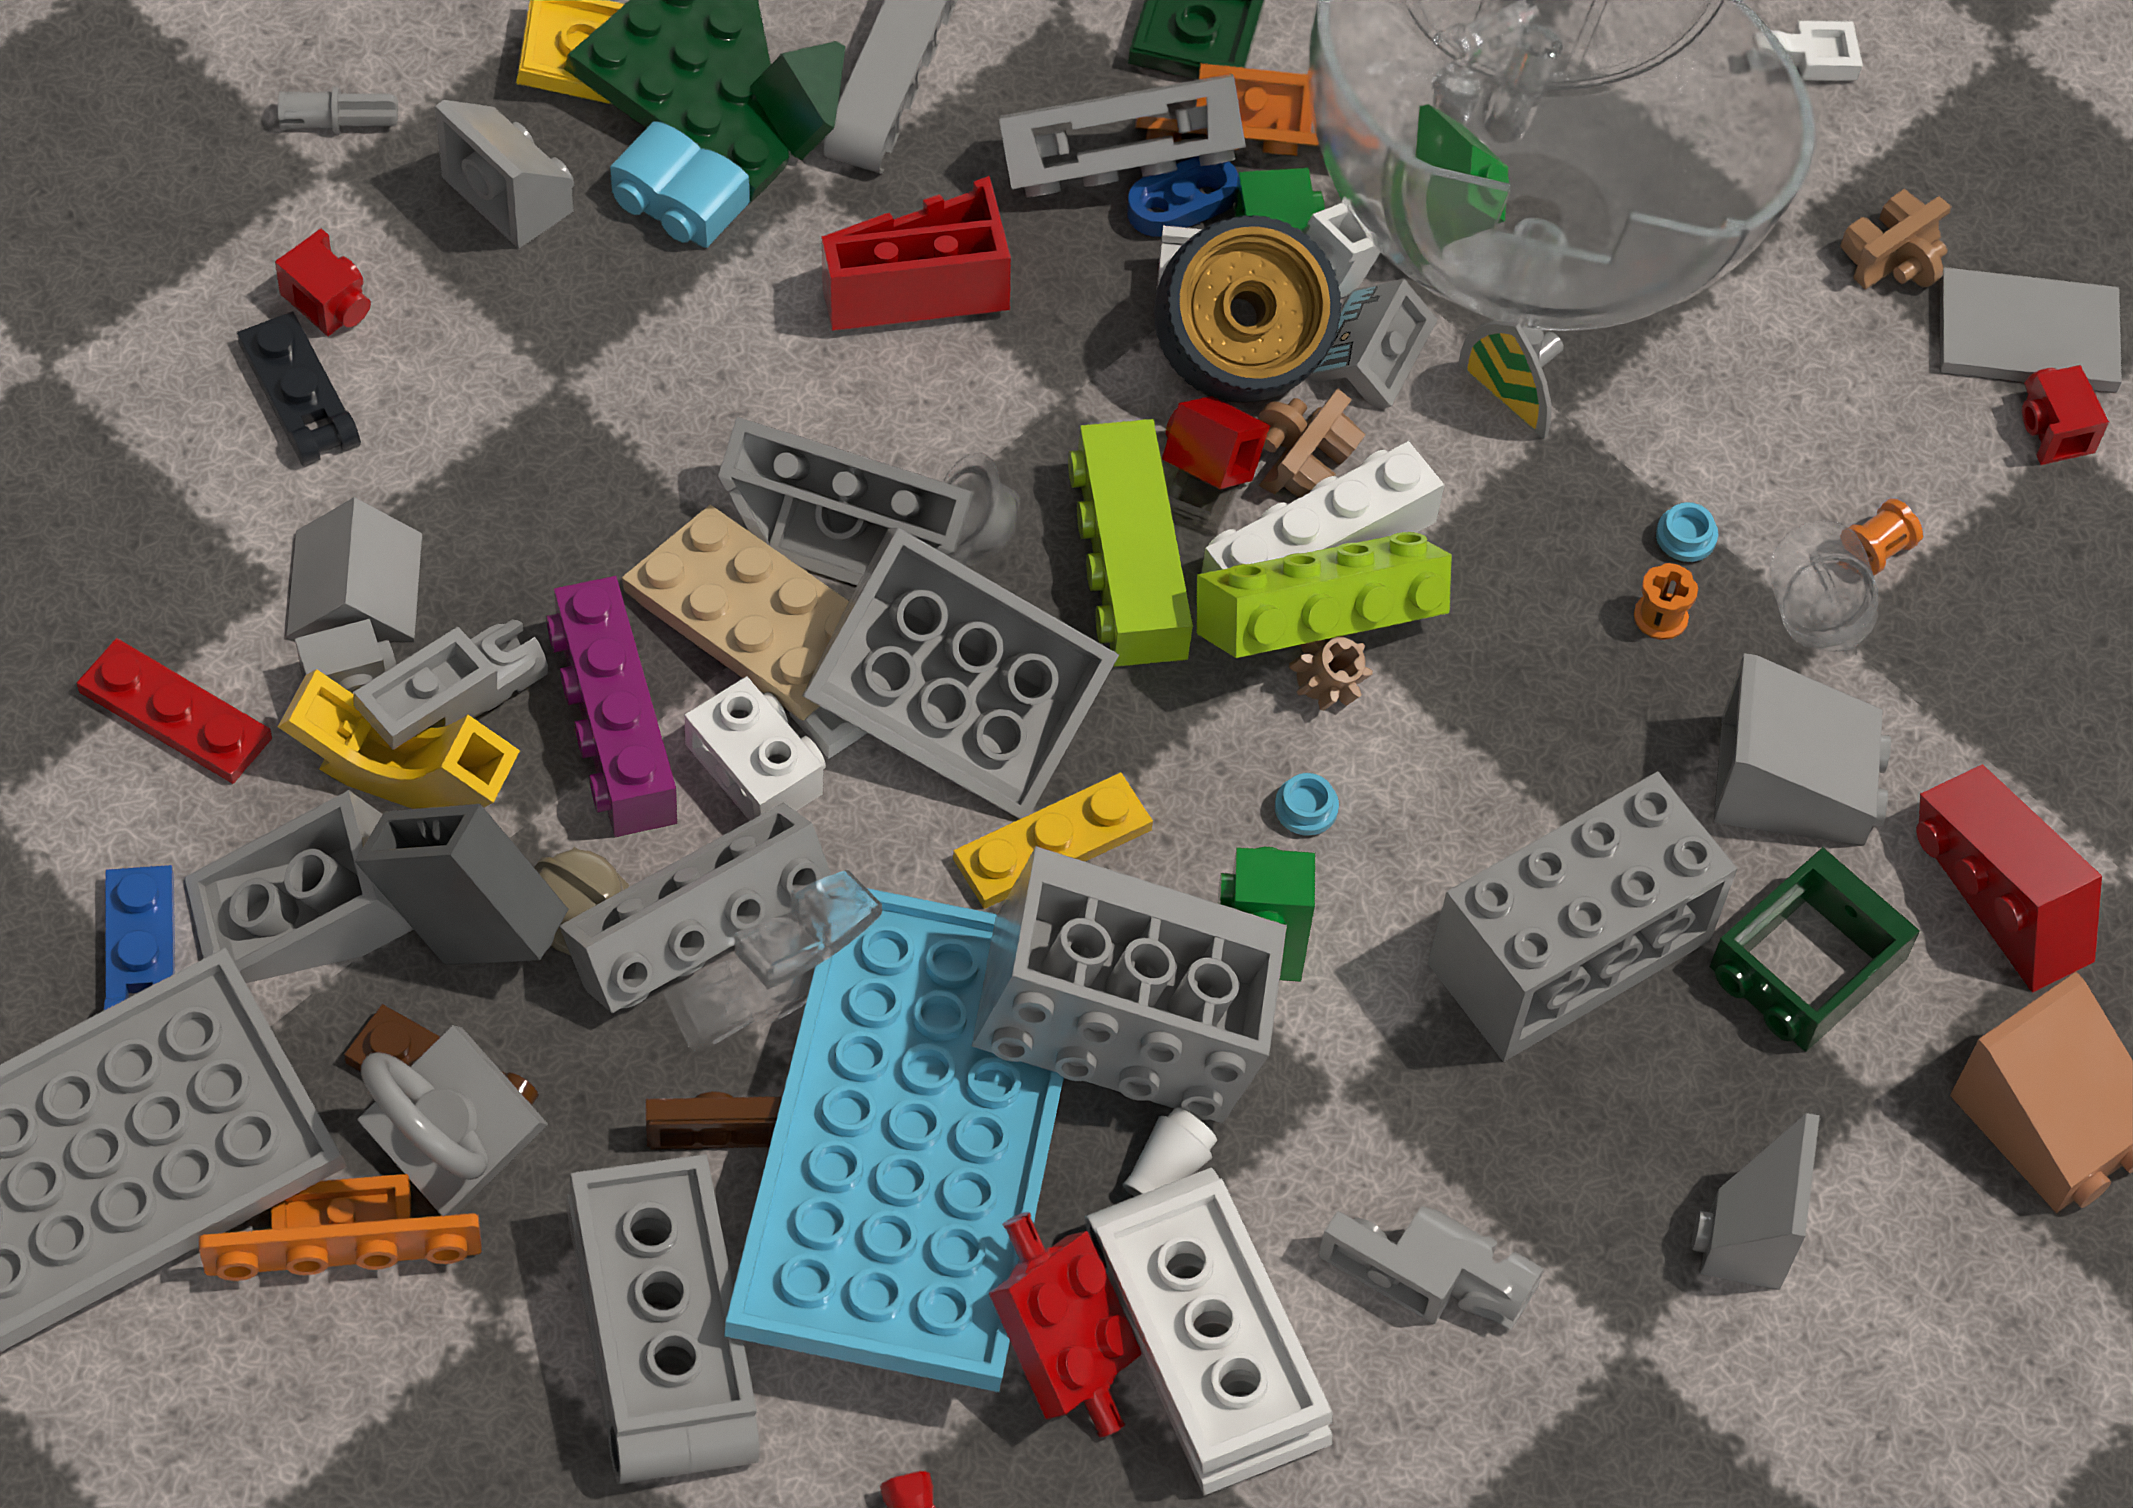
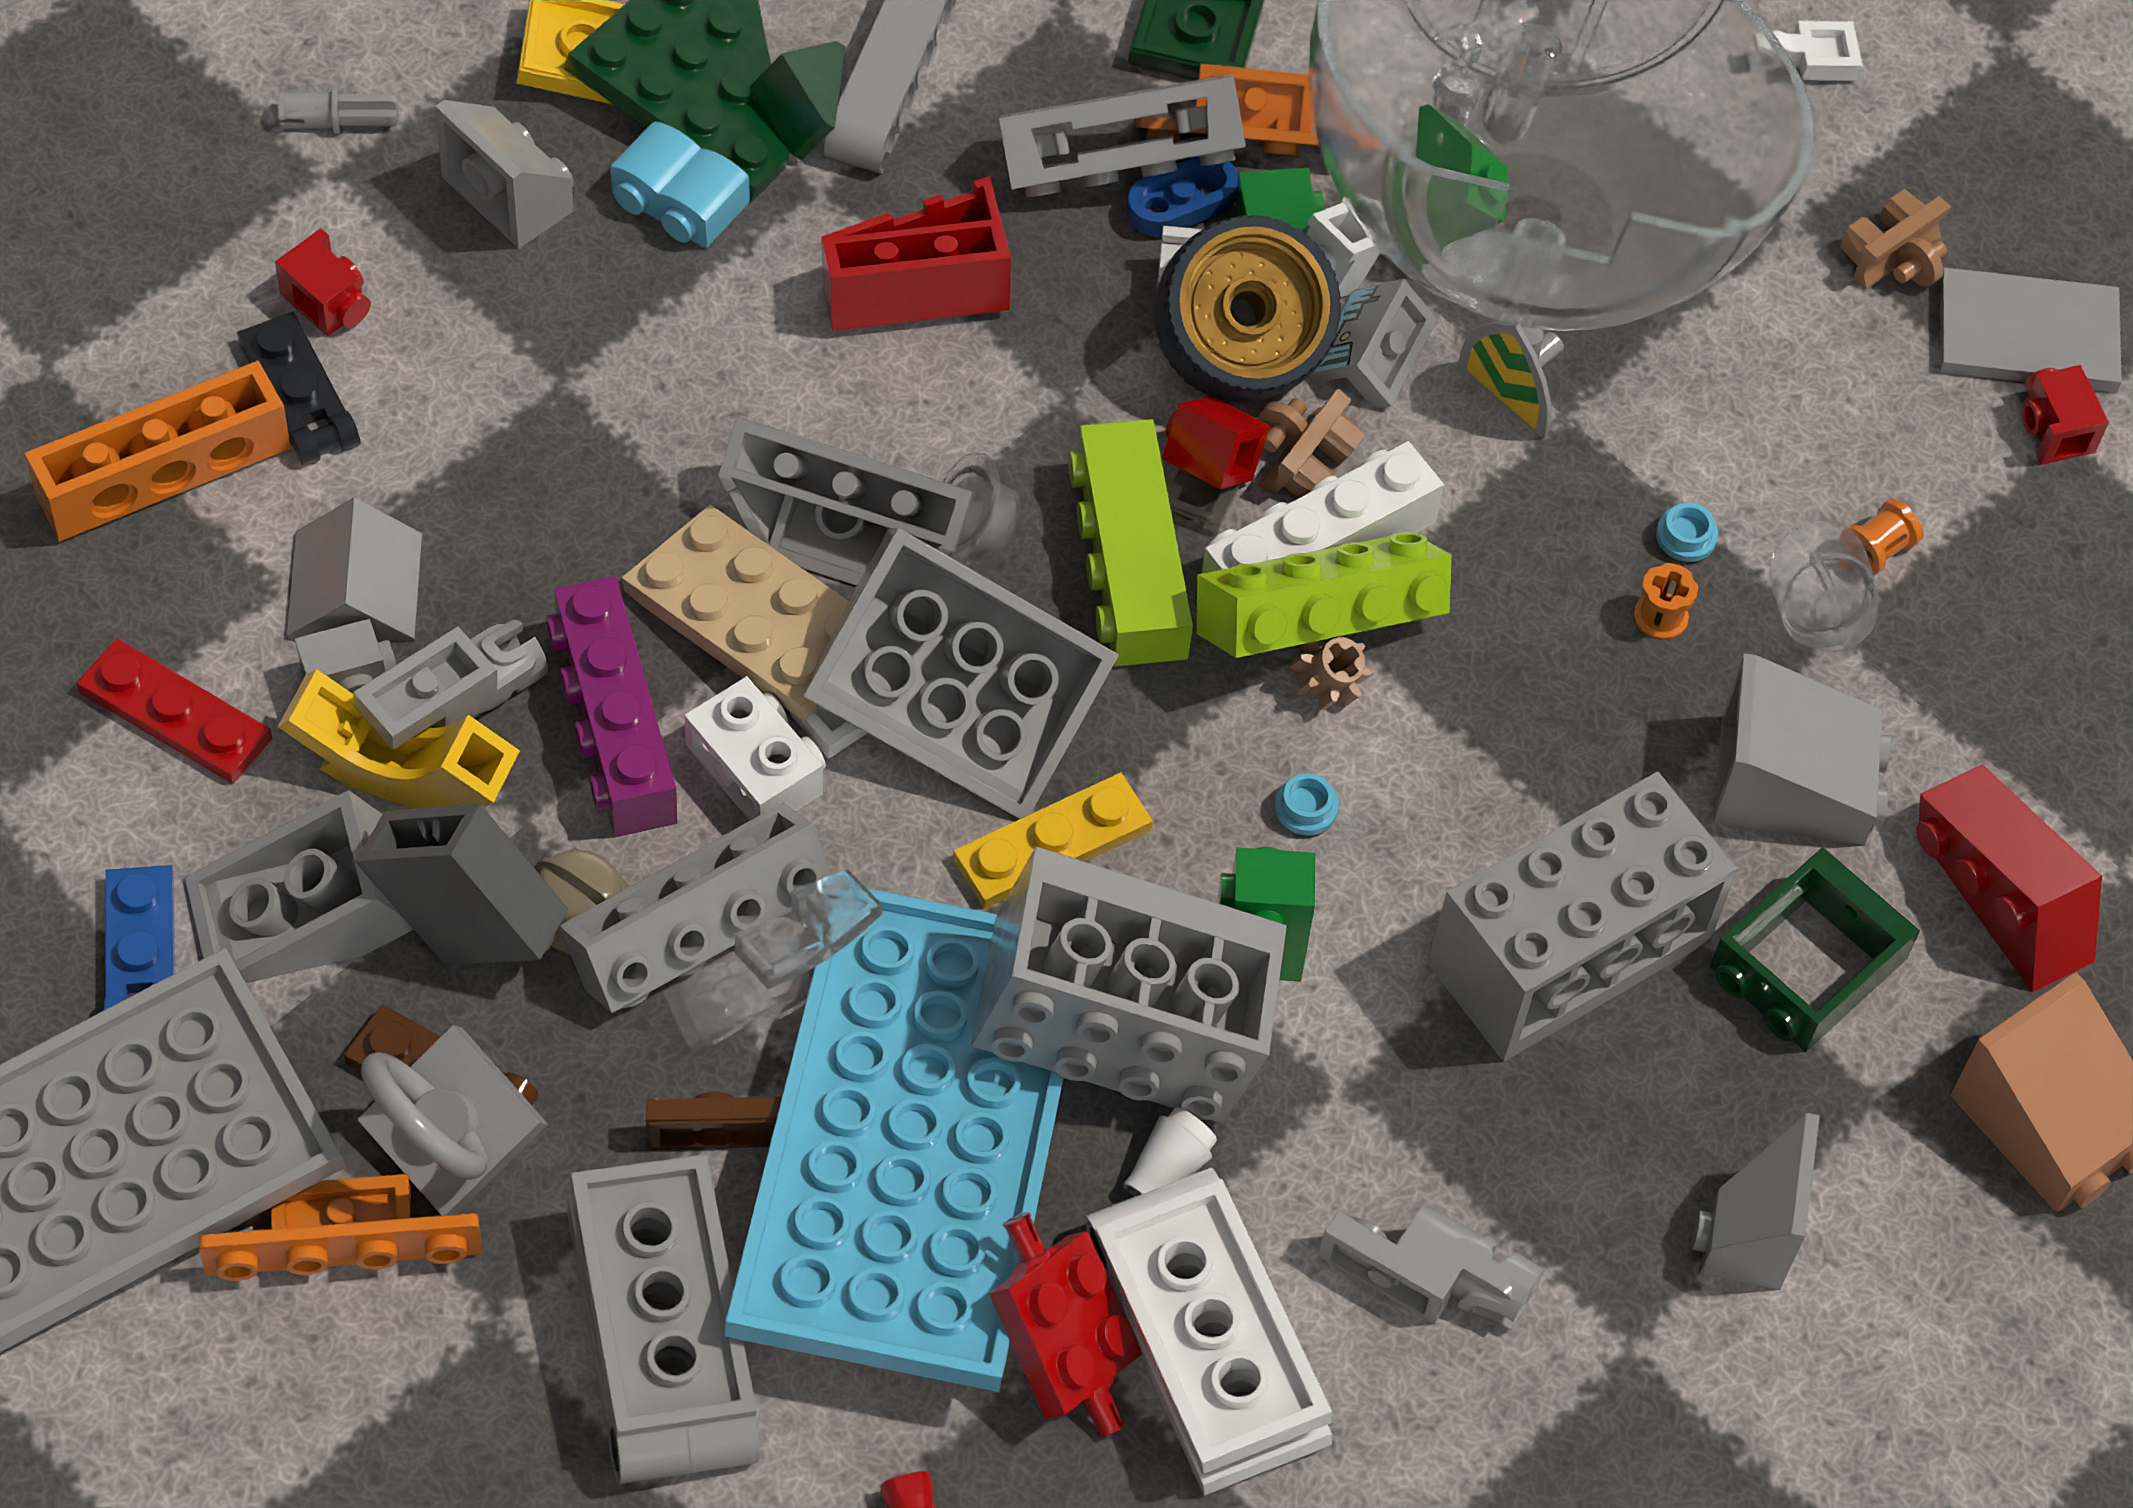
(158, 450): none -> orange brick

